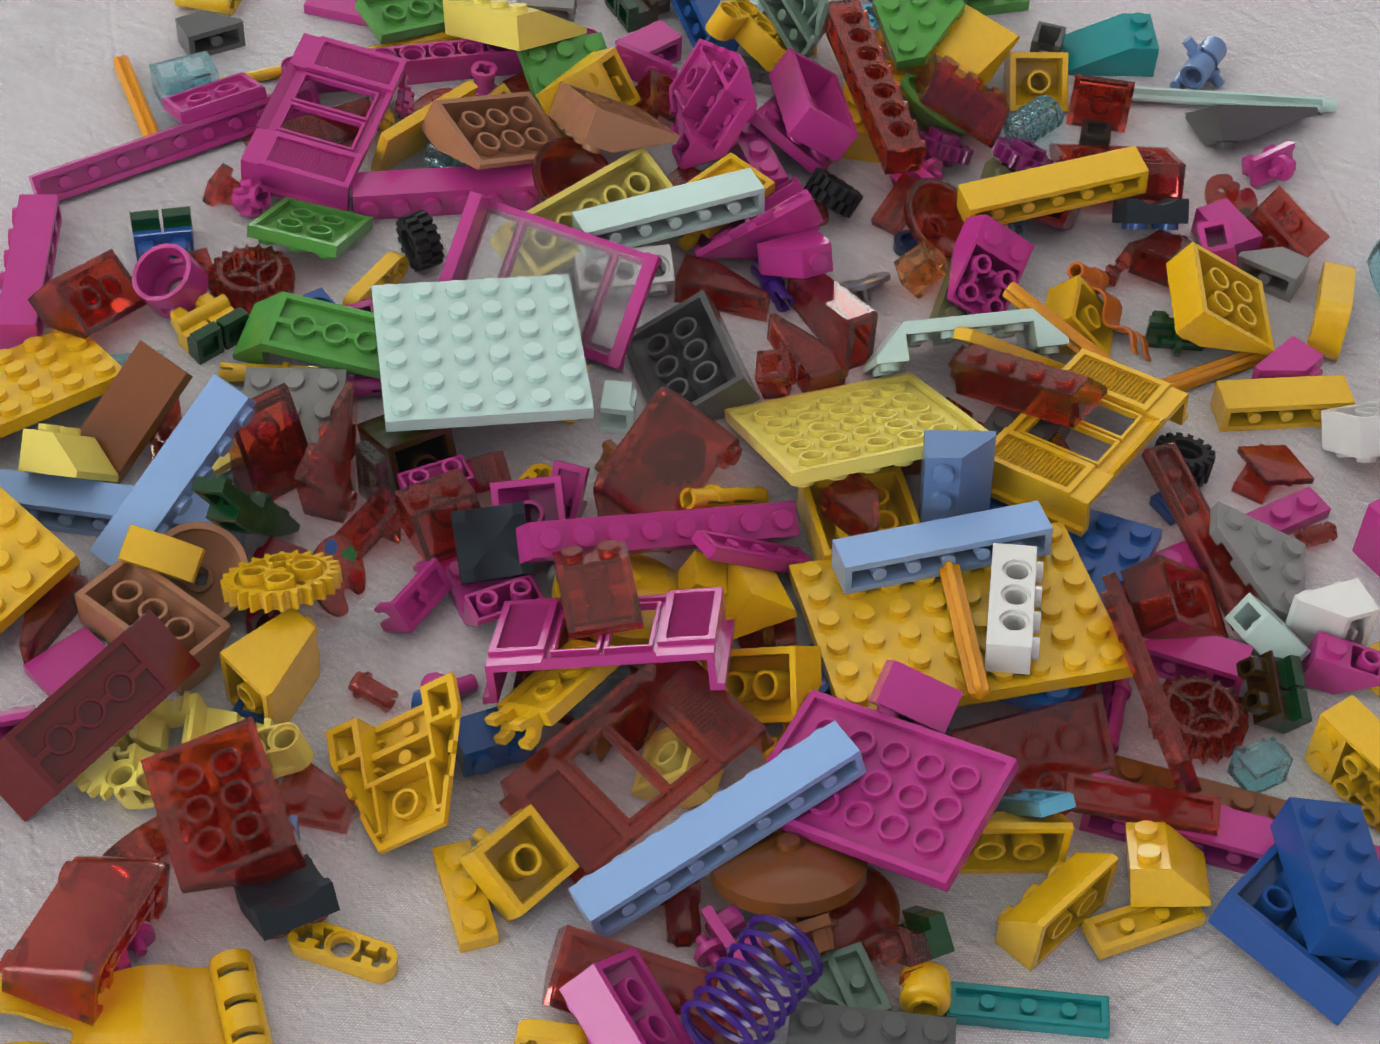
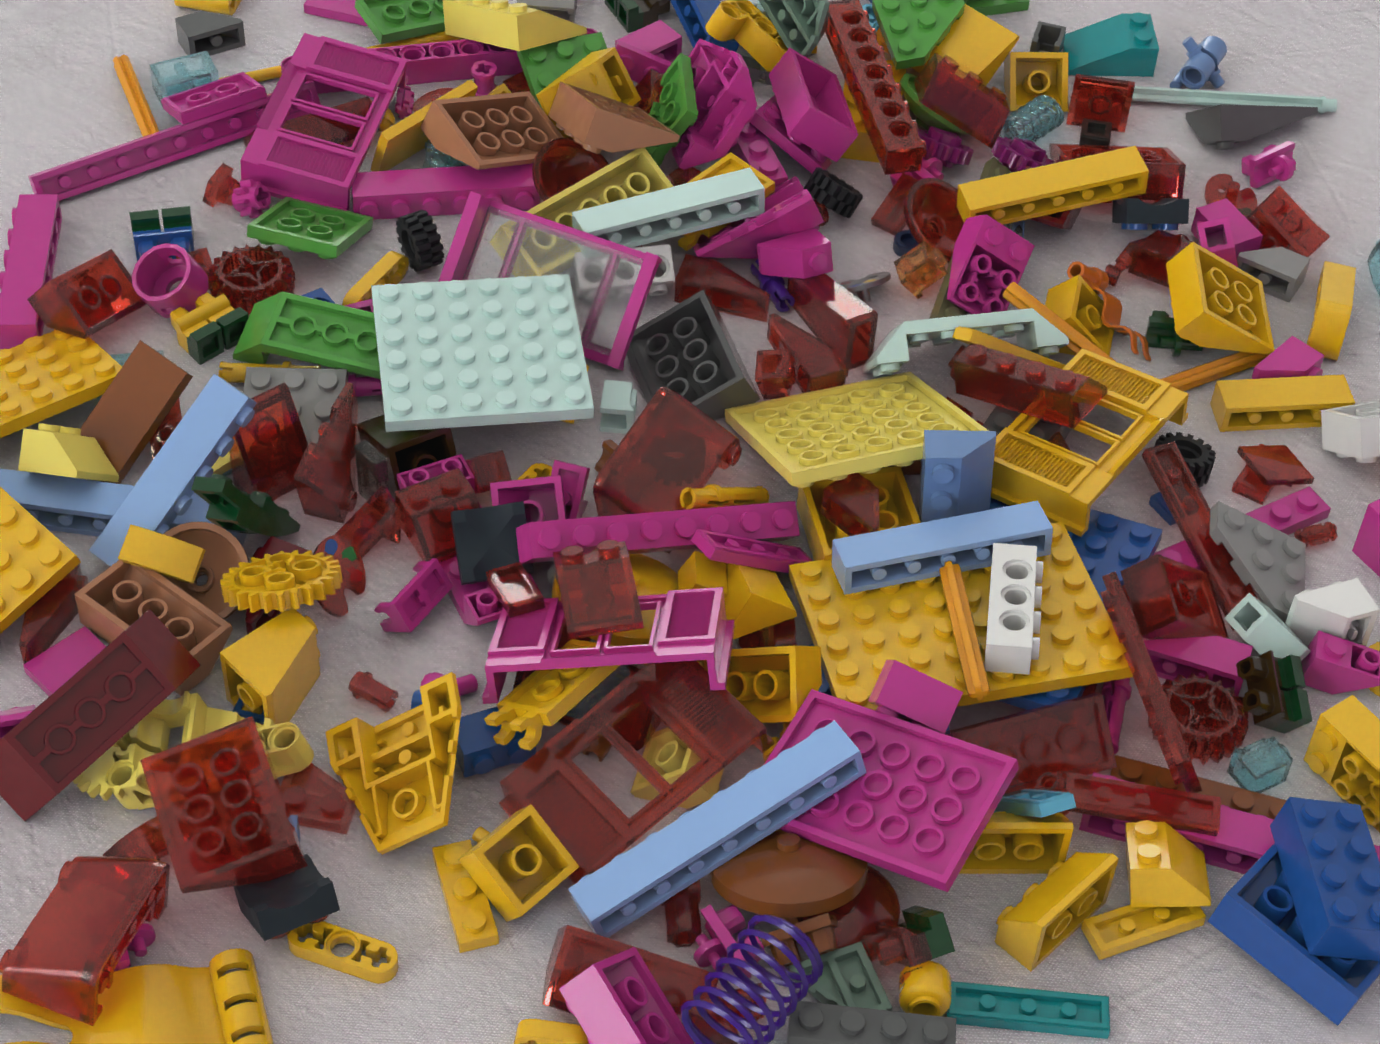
(515, 589): none -> clear red tile
(676, 105): none -> bright green plate

